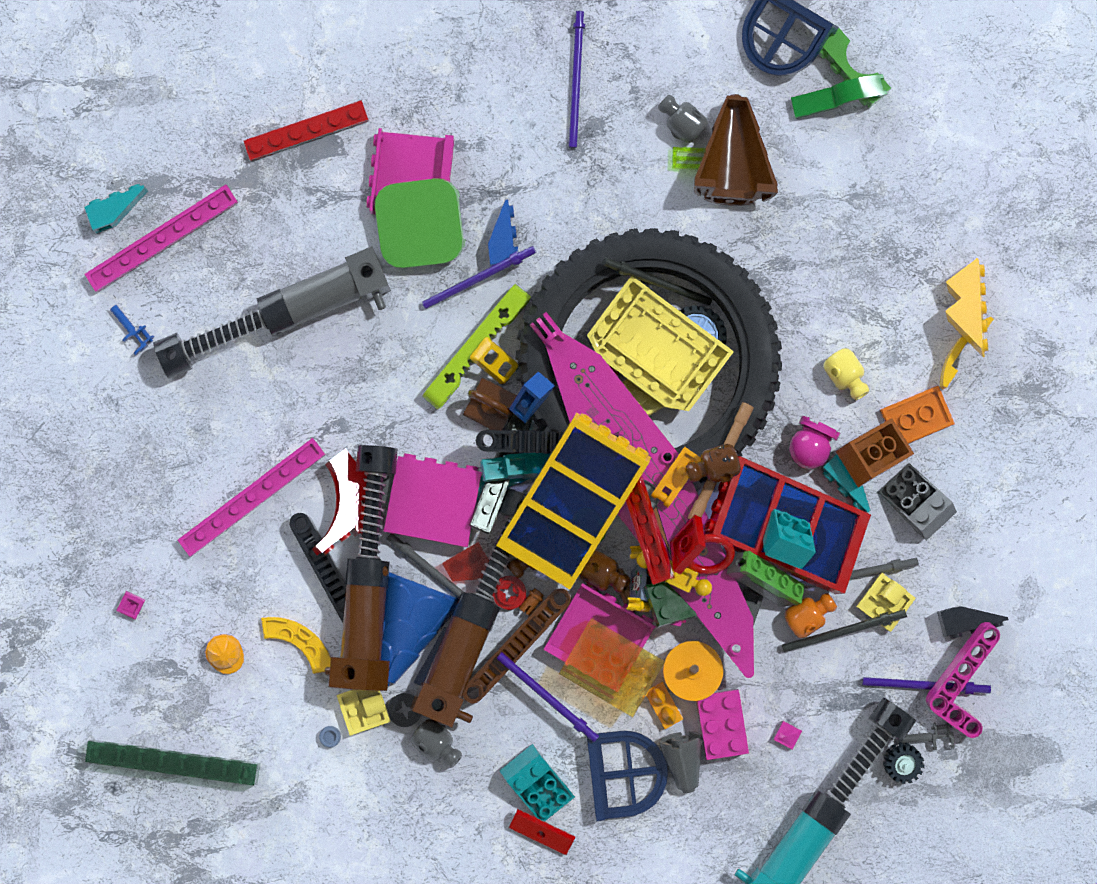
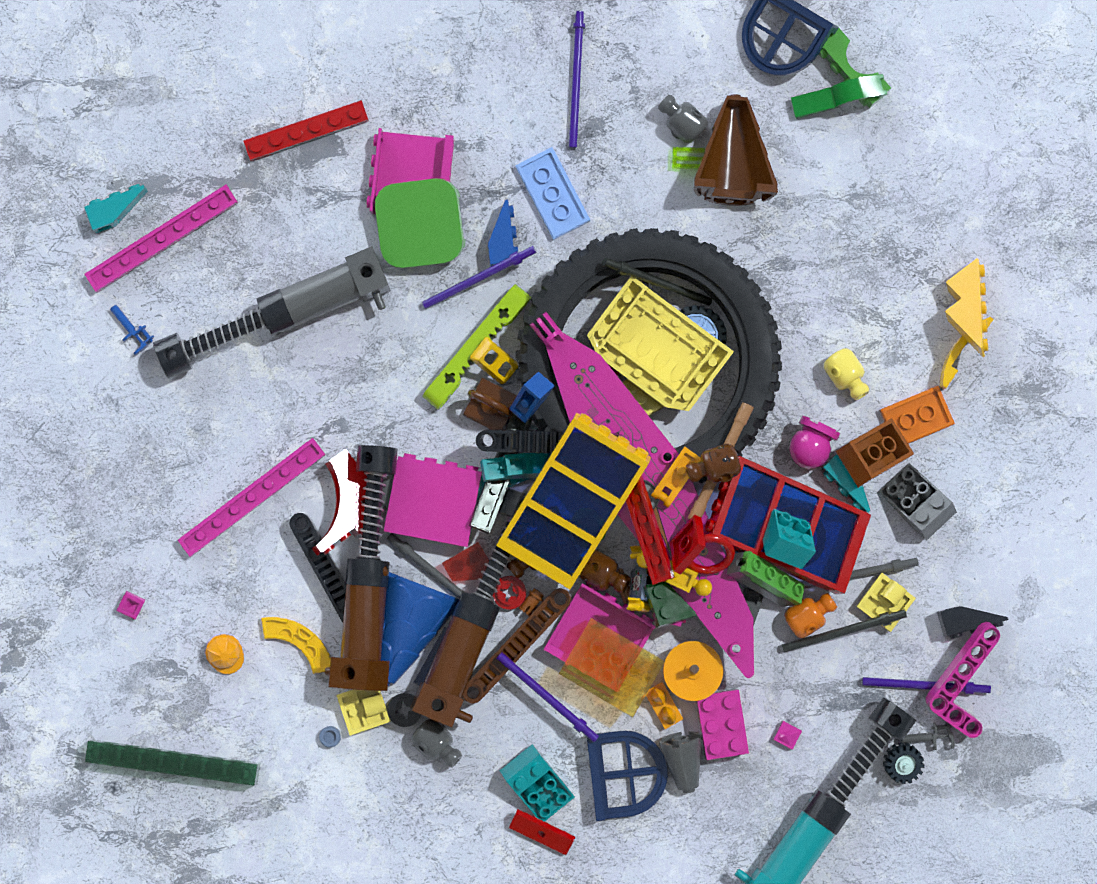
(552, 193): none -> light blue tile

